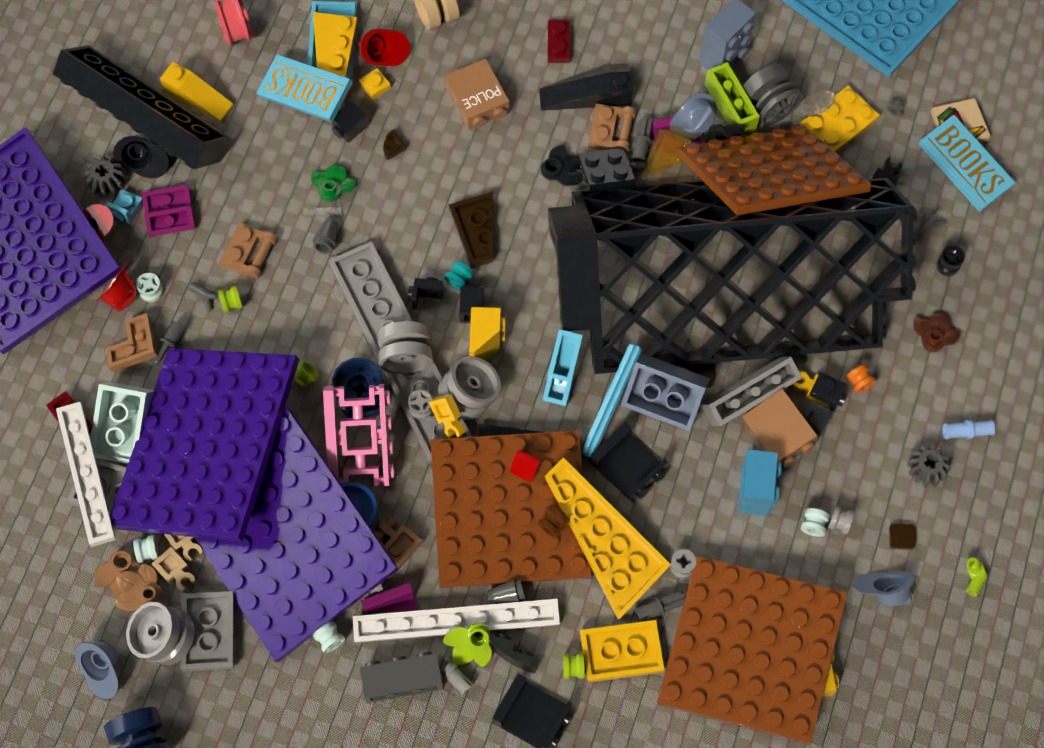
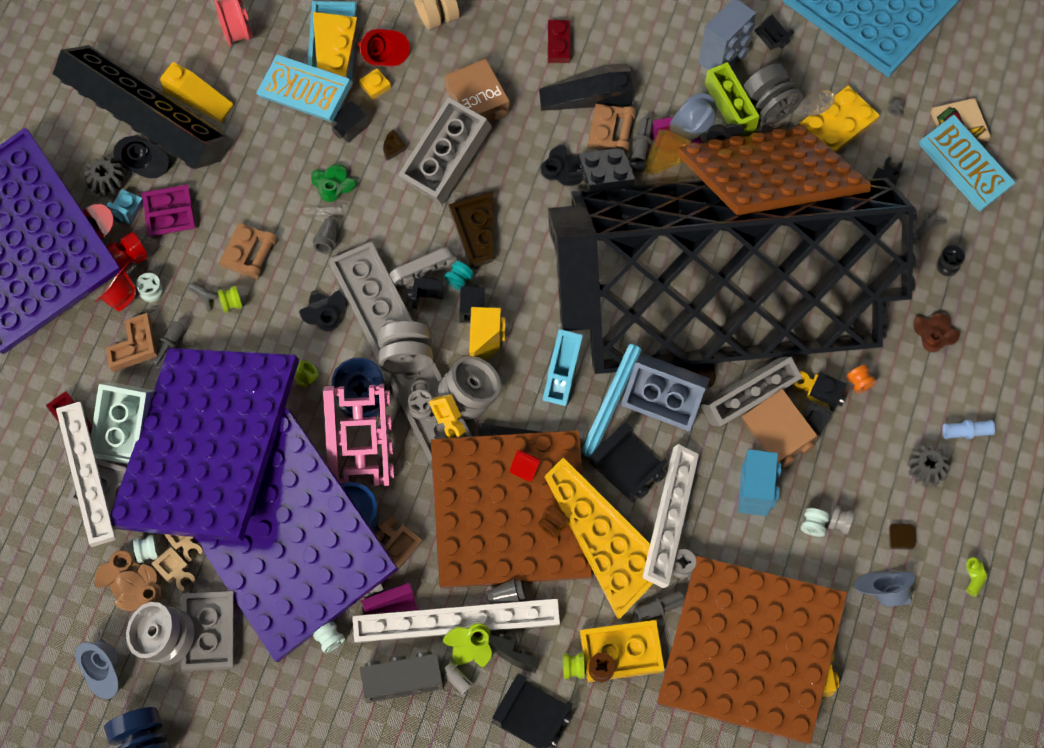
(128, 249): none -> red wheel
(322, 308): none -> black plate
(423, 267): none -> light grey beam
(445, 150): none -> light grey brick
(598, 671): none -> reddish brown wheel
(670, 516): none -> white plate
(773, 33): none -> black bracket

